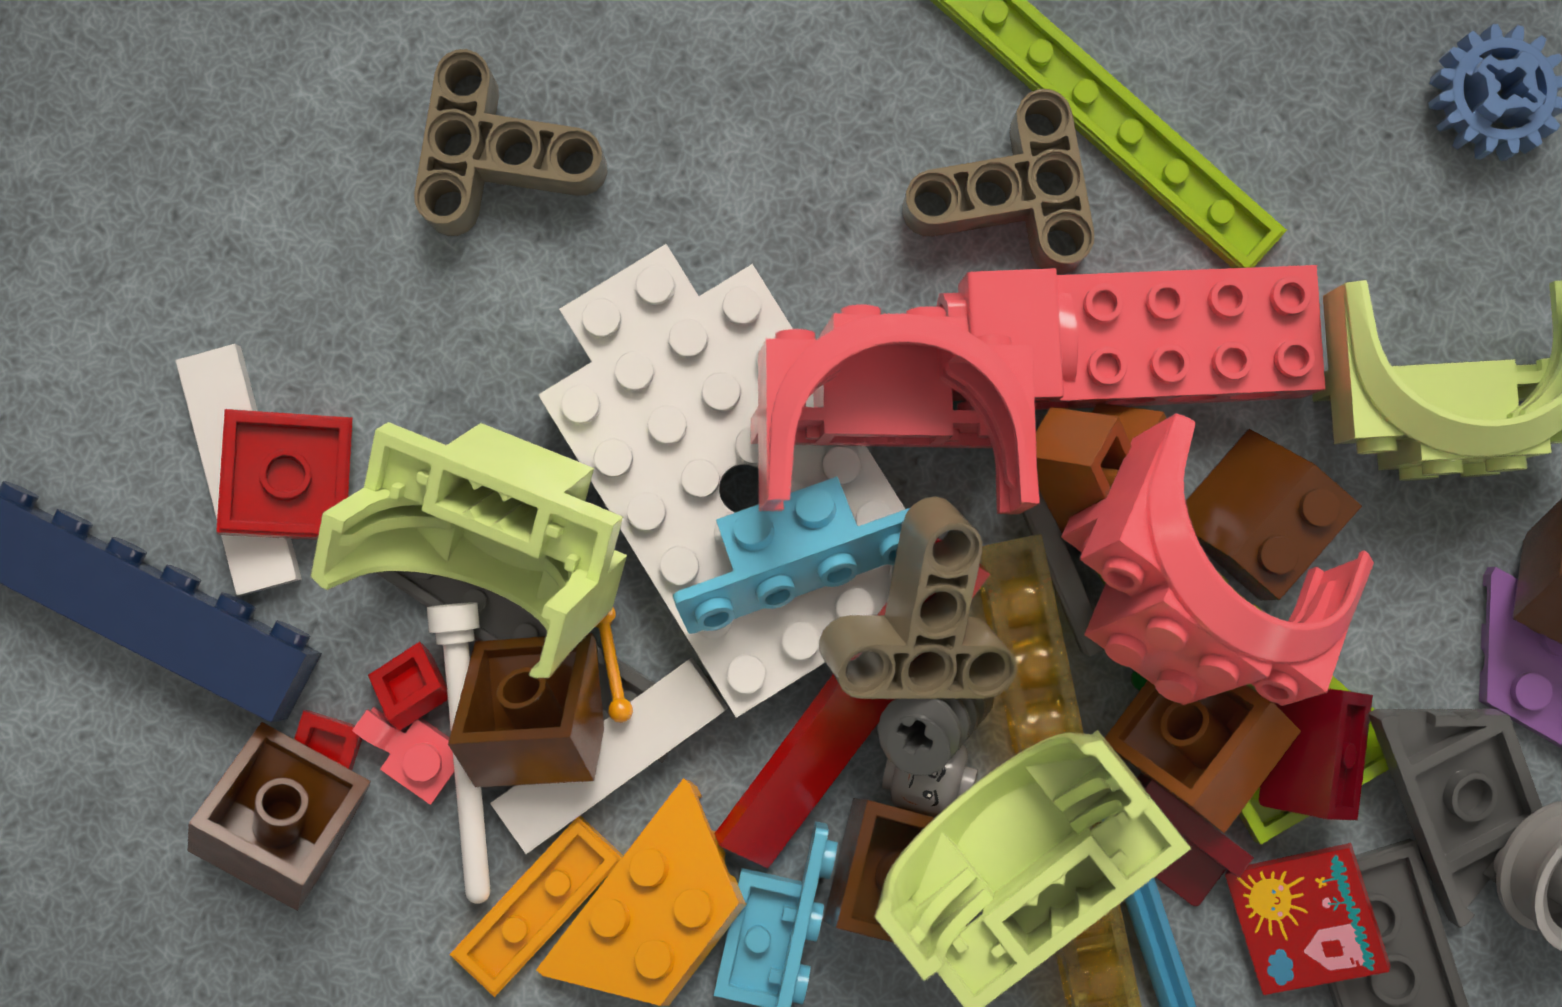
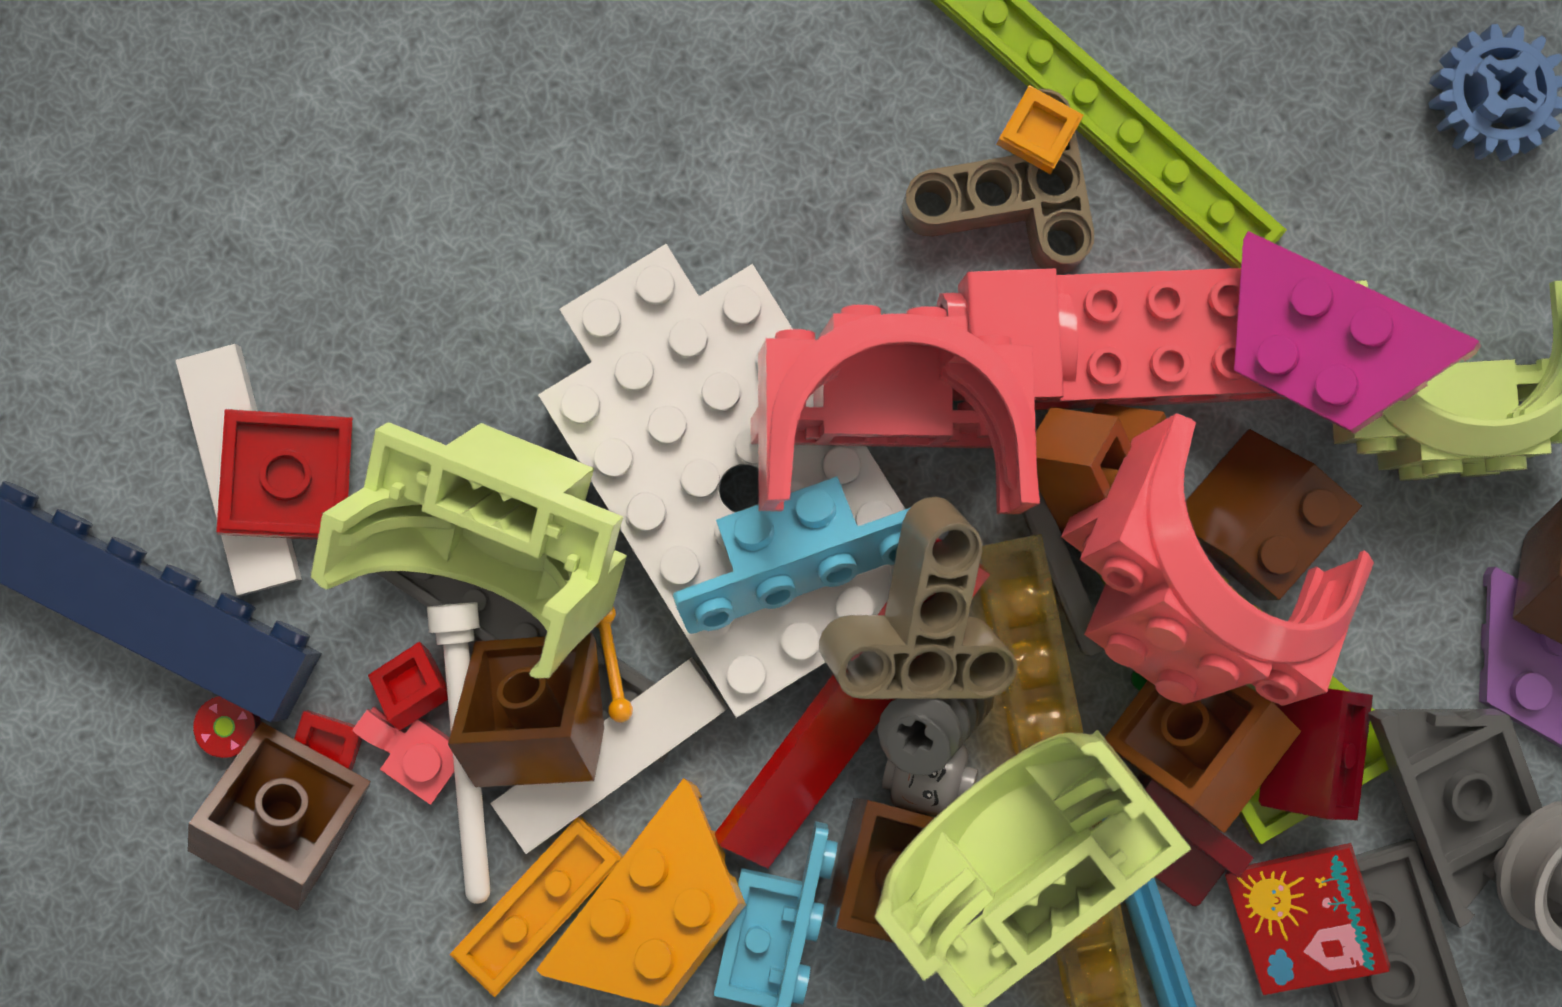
(223, 727): none -> red tile
(490, 140): dark tan beam -> none
(1039, 129): none -> light orange tile
(1333, 339): none -> dark pink wing

